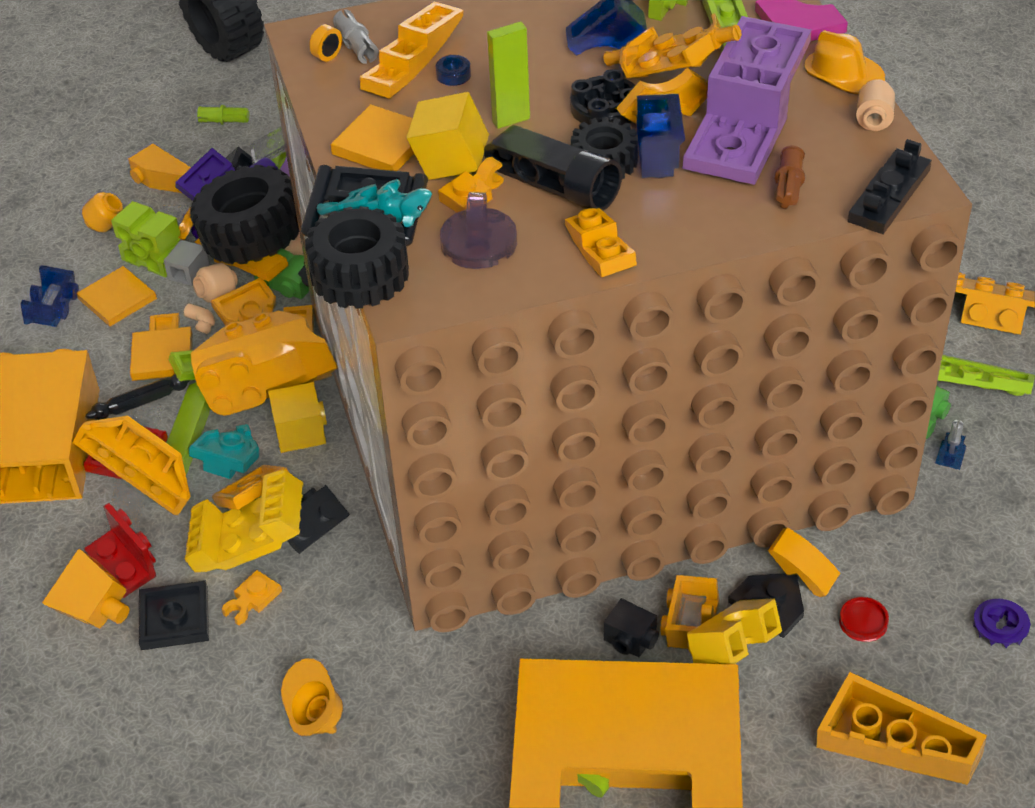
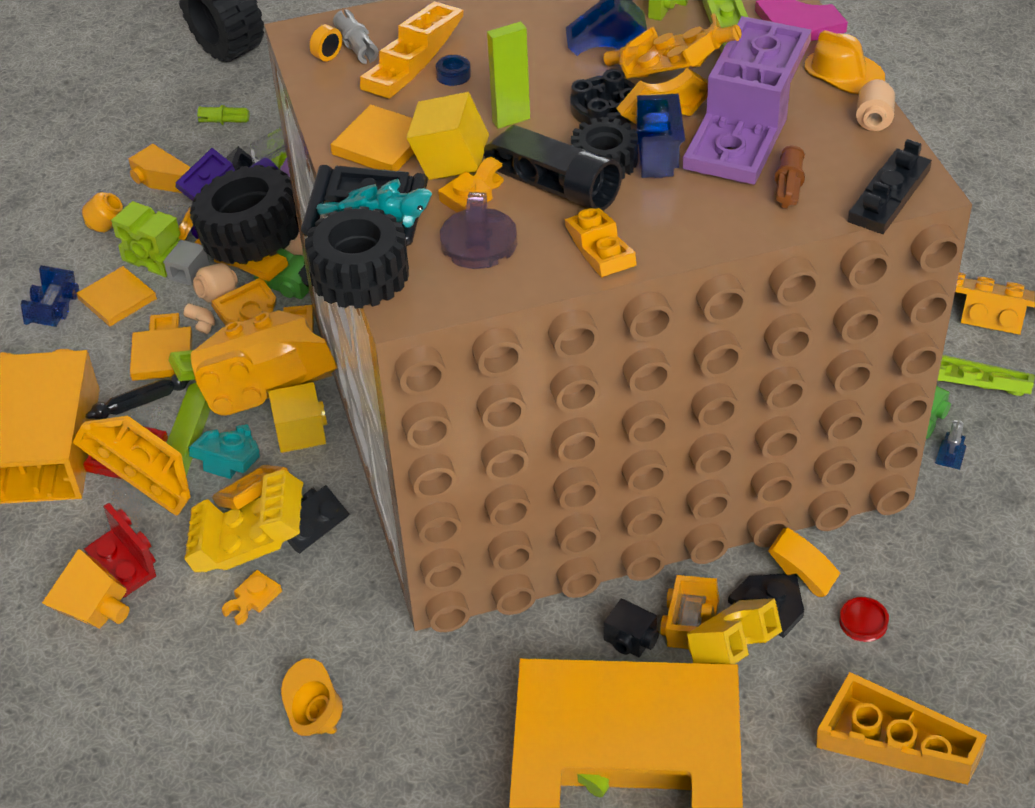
(173, 615): black plate -> none
(989, 614): dark purple gear -> none

